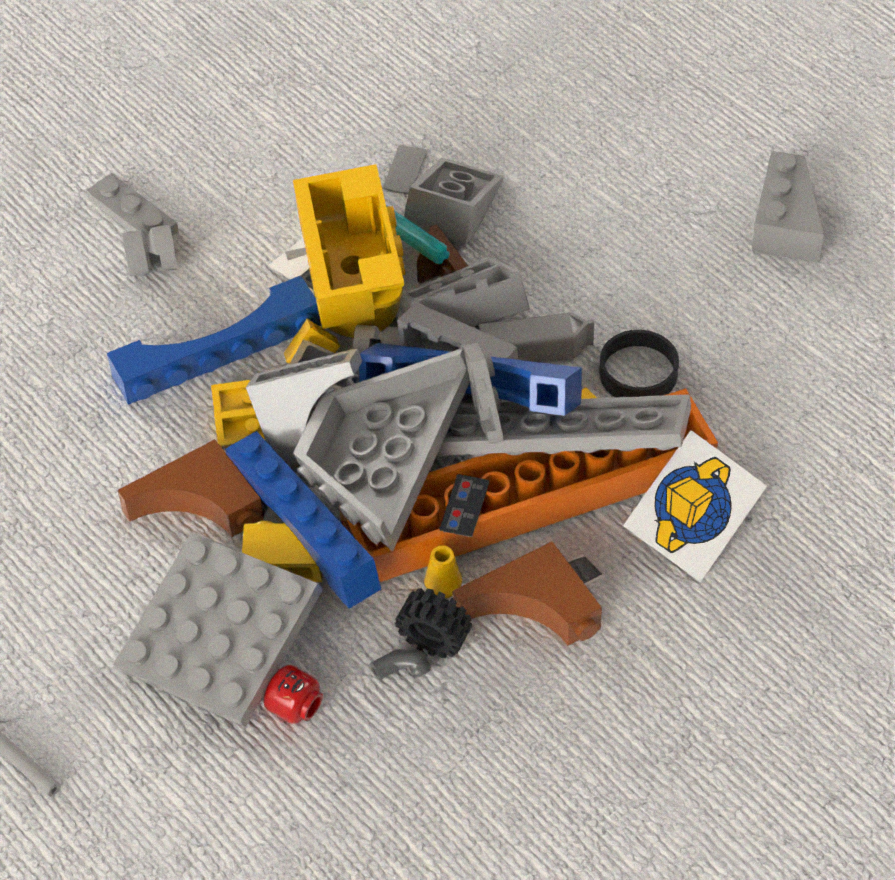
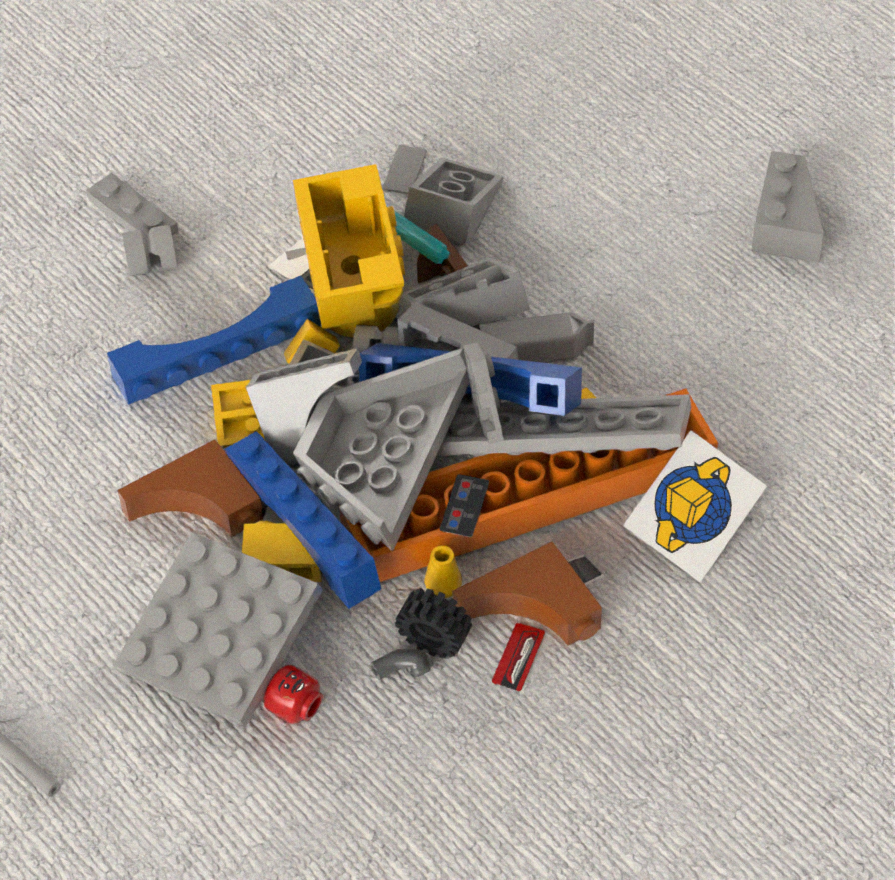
(518, 656): none -> sticker
(645, 339): black tyre -> none

